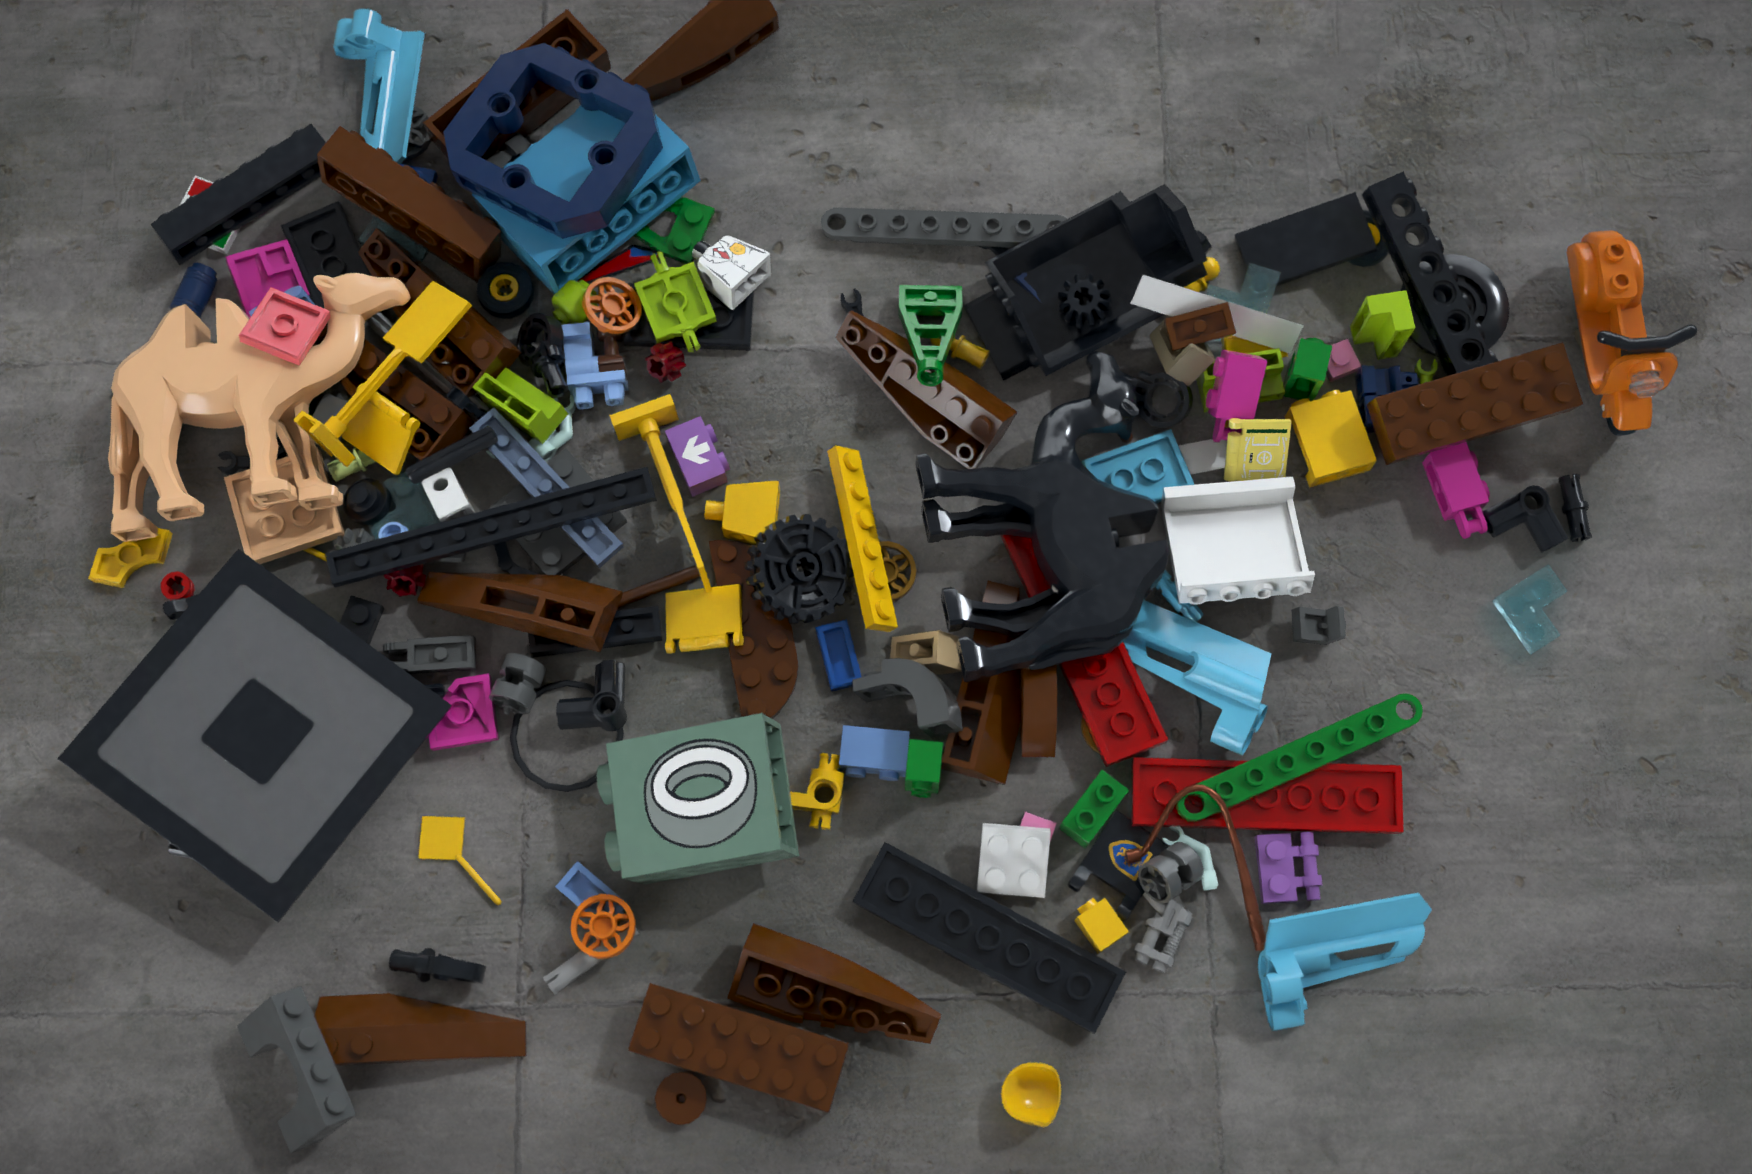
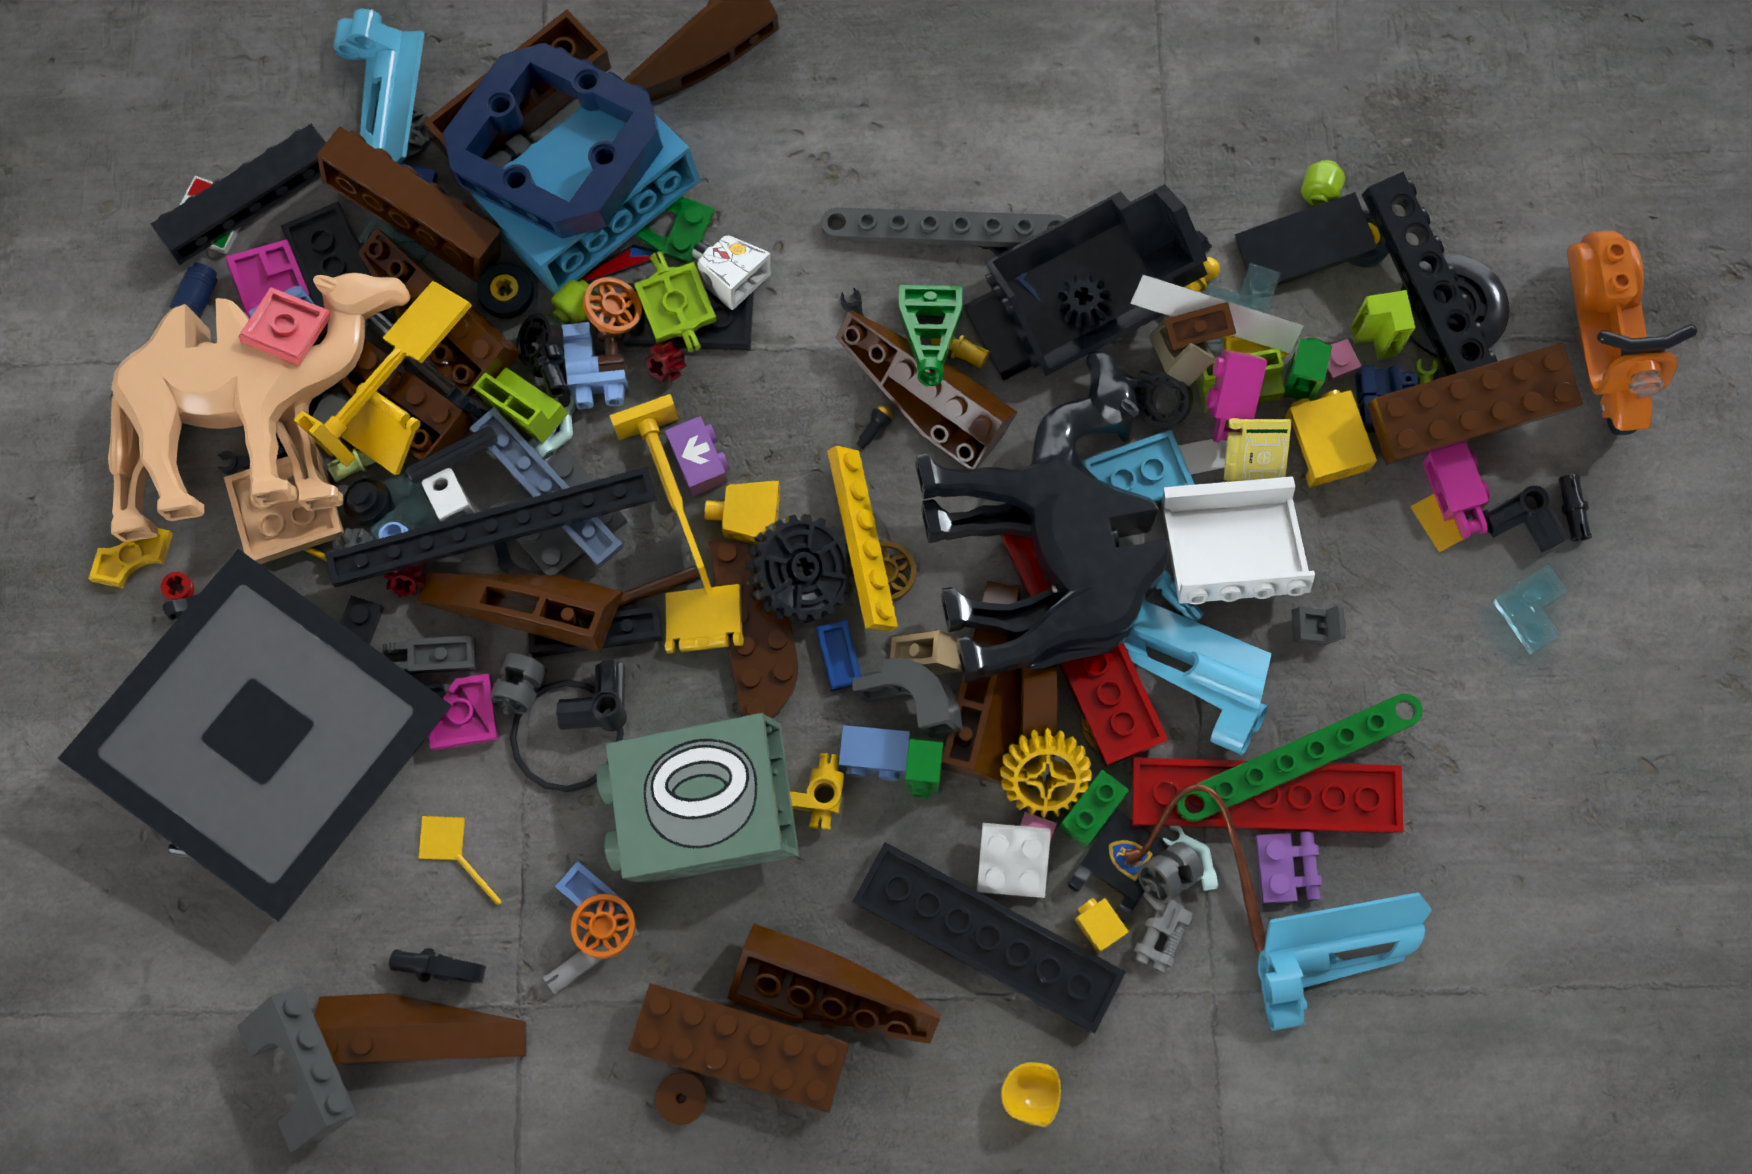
(880, 417): none -> black piece
(1071, 777): none -> yellow gear
(1322, 182): none -> lime head
(1441, 532): none -> yellow sticker

